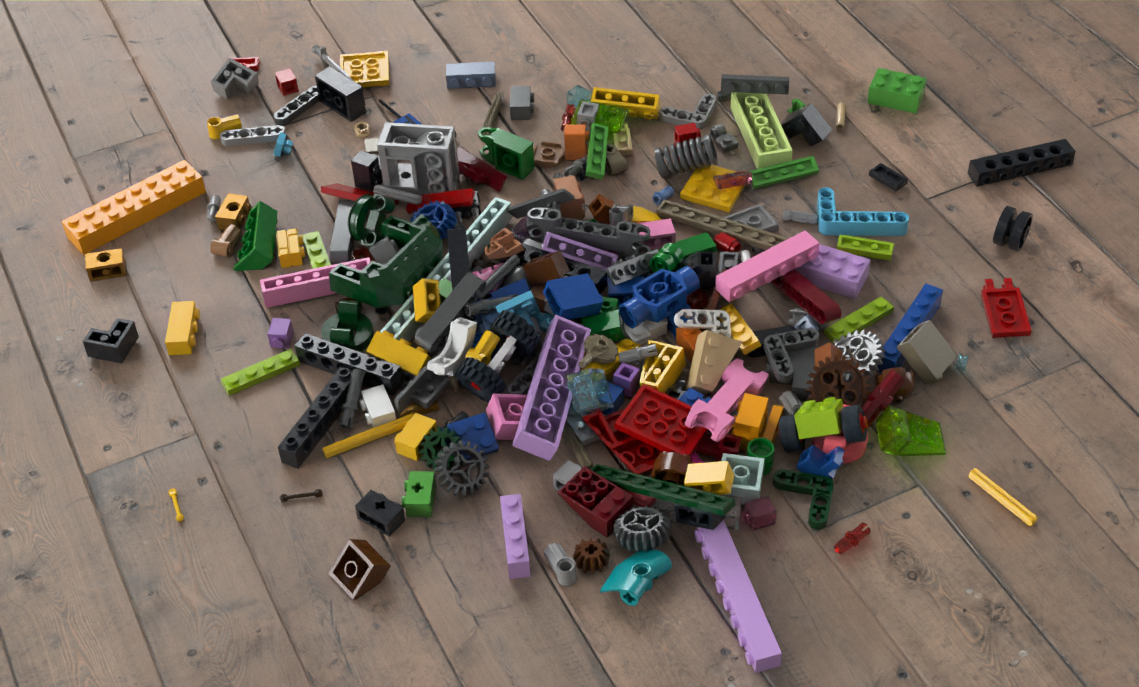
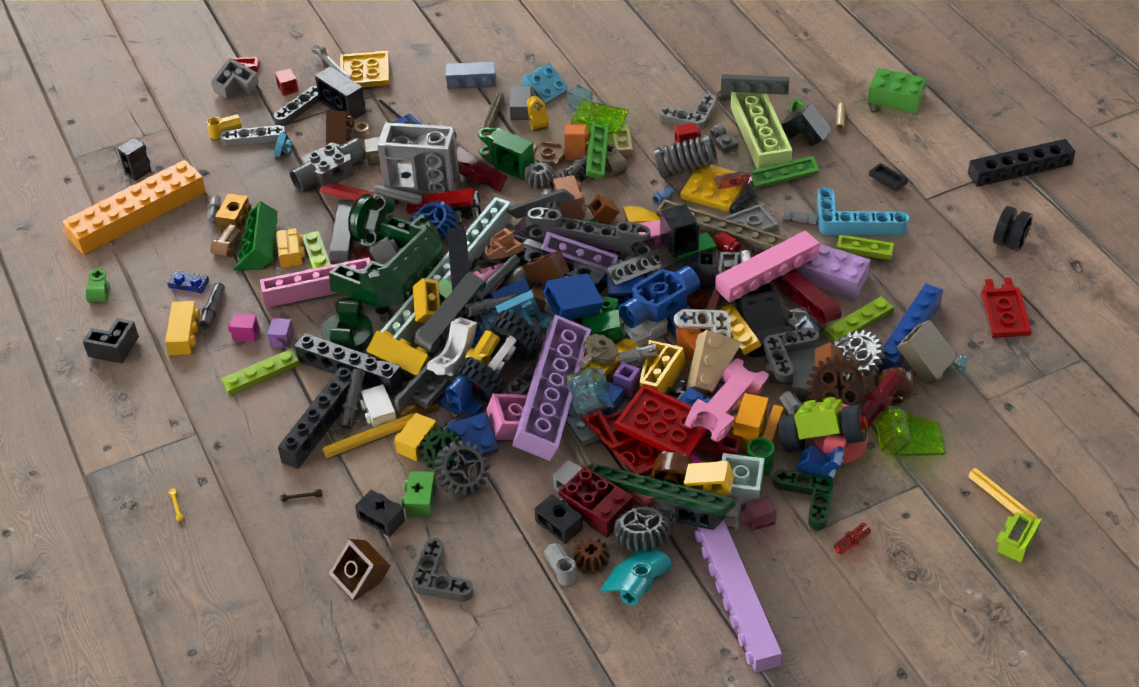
(97, 286): none -> bright green piece
(105, 264): pearl gold brick -> none
(134, 159): none -> black brick
(188, 281): none -> clear blue plate
(209, 311): none -> dark grey pin
(244, 327): none -> dark pink brick
(328, 165): none -> dark grey brick
(339, 127): none -> reddish brown brick
(366, 170): black brick -> none
(432, 579): none -> dark grey beam
(460, 398): none -> blue tile
(515, 536): lavender brick -> none
(537, 116): none -> yellow piece
(538, 174): none -> light grey gear
(545, 83): none -> medium azure bracket
(558, 518): none -> black brick
(567, 116): clear red axle -> none
(587, 114): light grey bracket -> none
(620, 213): flat silver piece -> none
(638, 103): yellow brick -> none
(667, 258): green wheel -> none
(679, 230): none -> black piece
(743, 202): none -> black axle
(761, 308): none -> black slope
(1017, 536): none -> lime window

